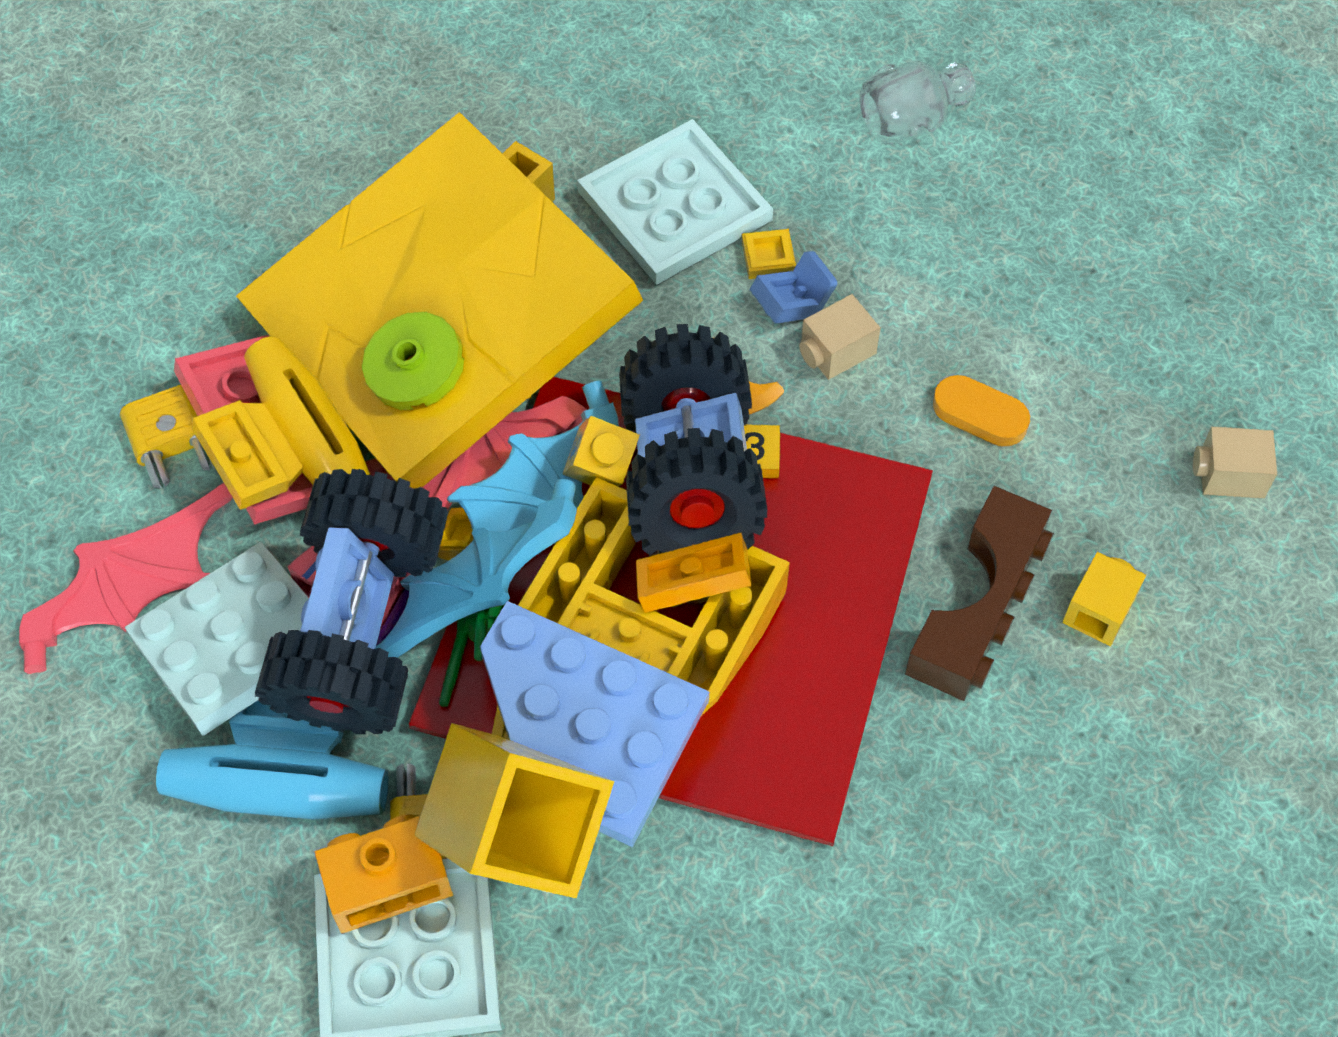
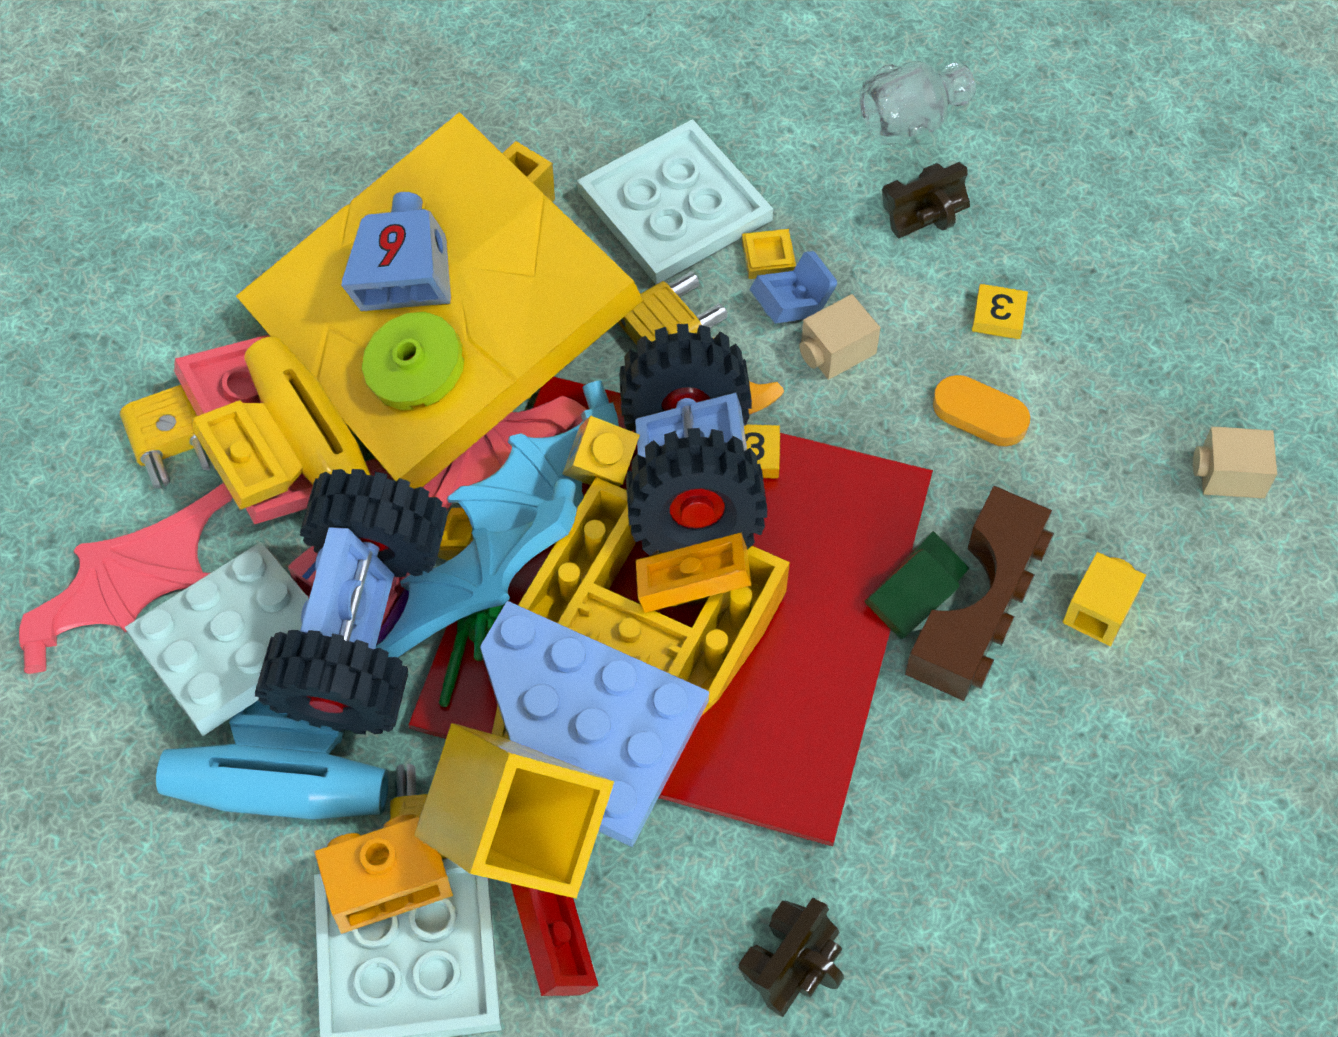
(398, 259): none -> medium blue torso
(555, 942): none -> red plate
(664, 308): none -> yellow piece
(800, 961): none -> dark brown hips
(917, 585): none -> dark green slope
(928, 200): none -> dark brown hips
(1000, 311): none -> yellow tile

